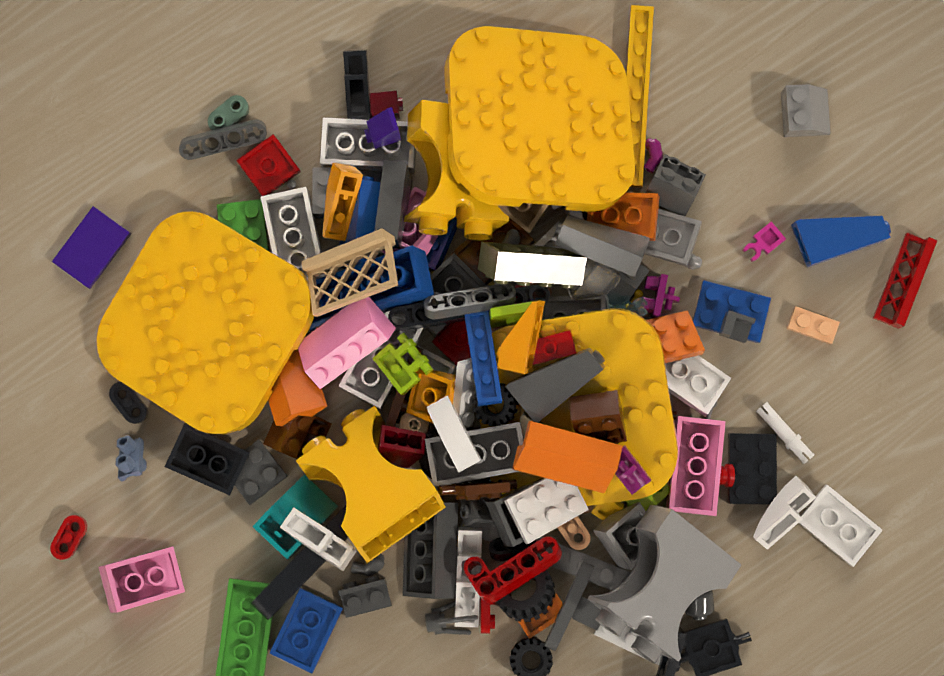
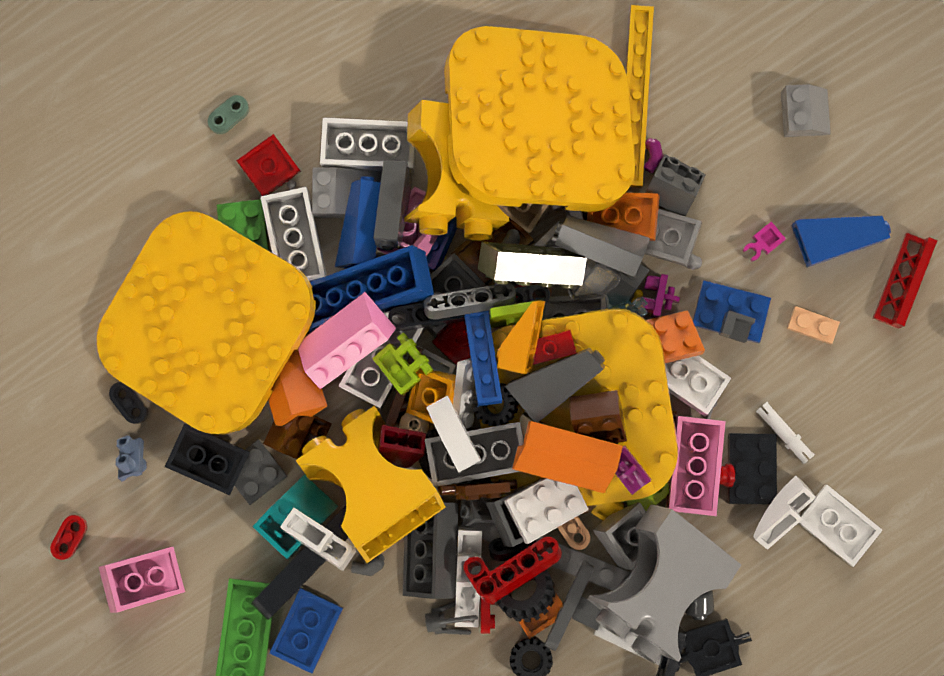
(91, 247): dark purple tile -> none
(224, 143): dark grey beam -> none
(340, 200): light orange slope -> none
(350, 254): tan fence -> none
(357, 84): black slope -> none
(365, 597): dark grey bracket -> none
(382, 100): dark red brick -> none
(382, 129): dark purple slope -> none

